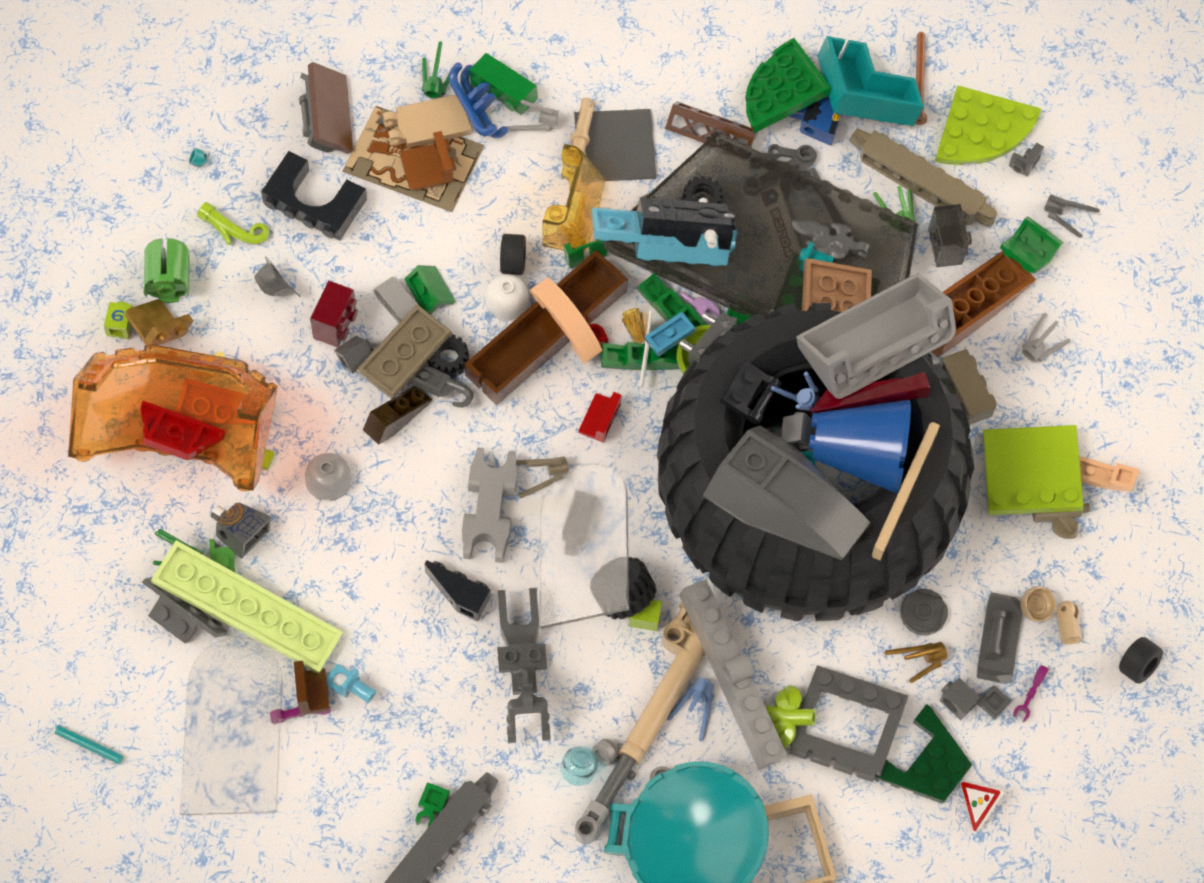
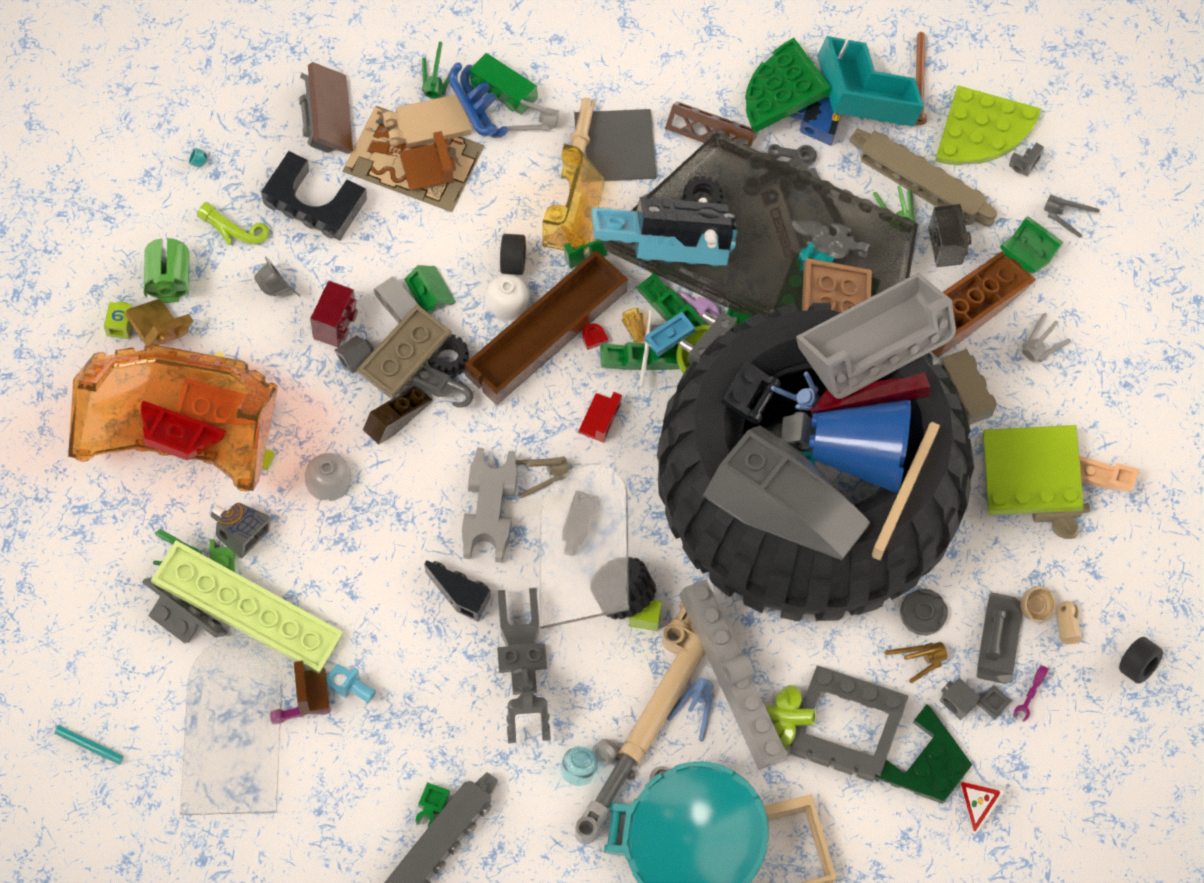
(568, 318): light nougat slope -> none

